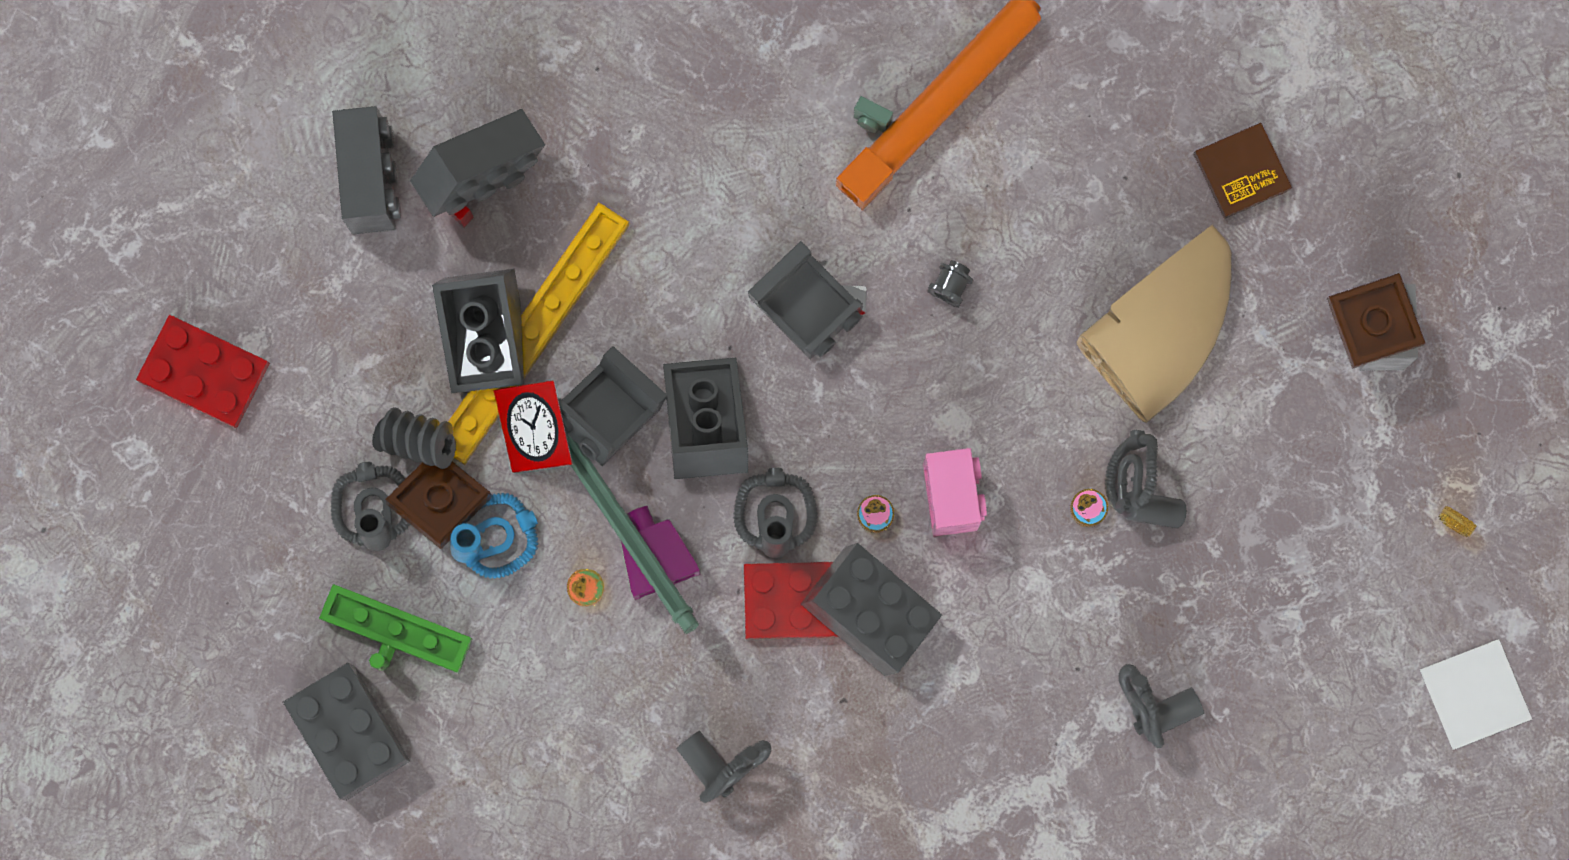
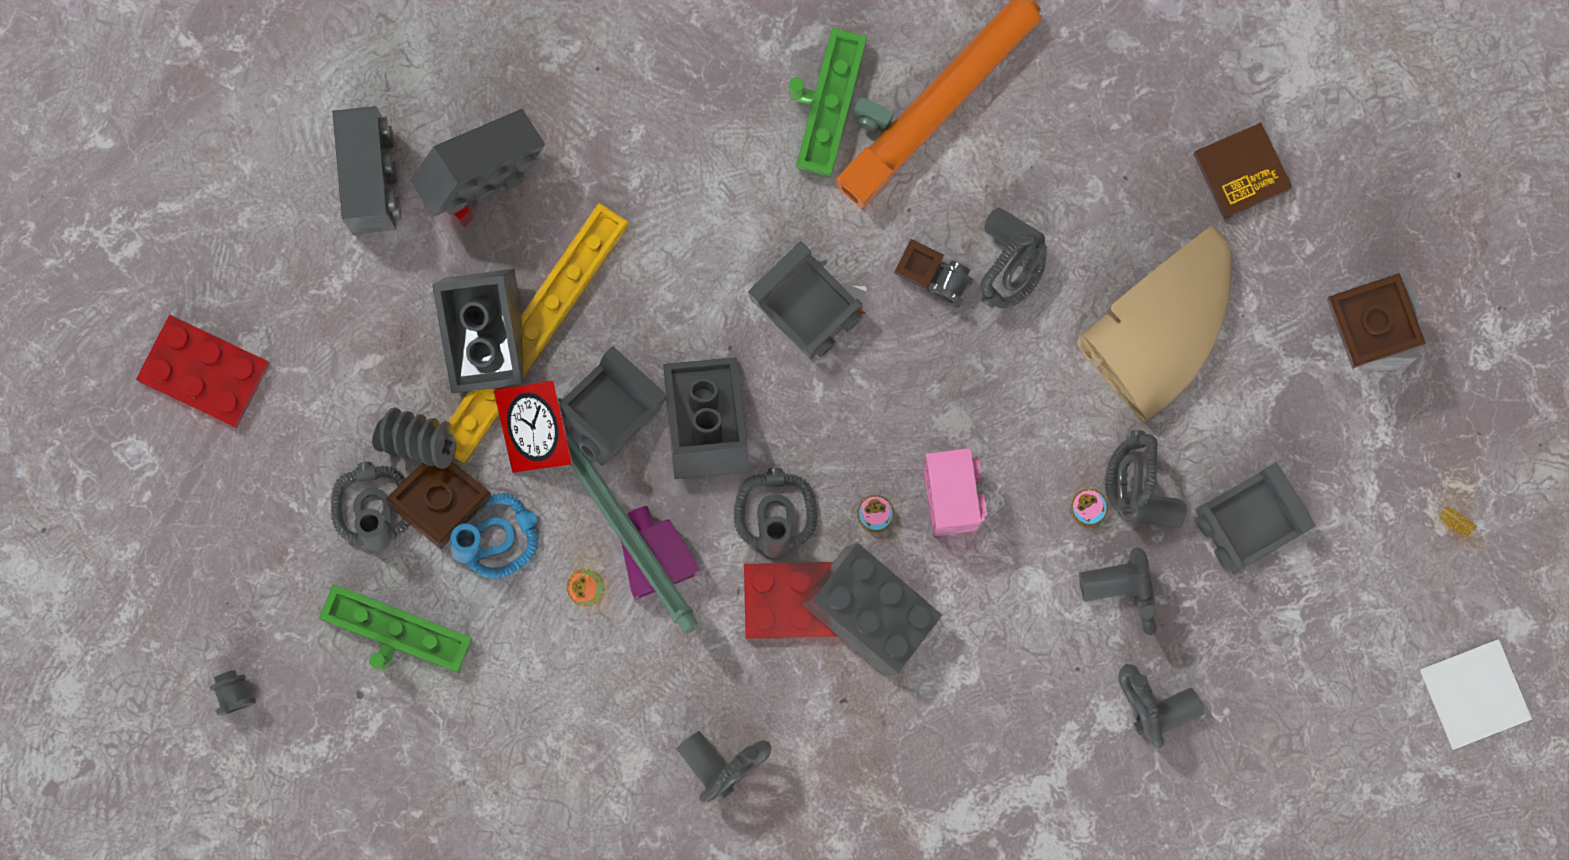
(231, 693): none -> dark grey brick
(346, 731): dark grey brick -> none
(829, 101): none -> bright green plate
(919, 264): none -> reddish brown plate
(1030, 246): none -> dark grey piece
(1122, 580): none -> dark grey piece
(1253, 519): none -> dark grey panel

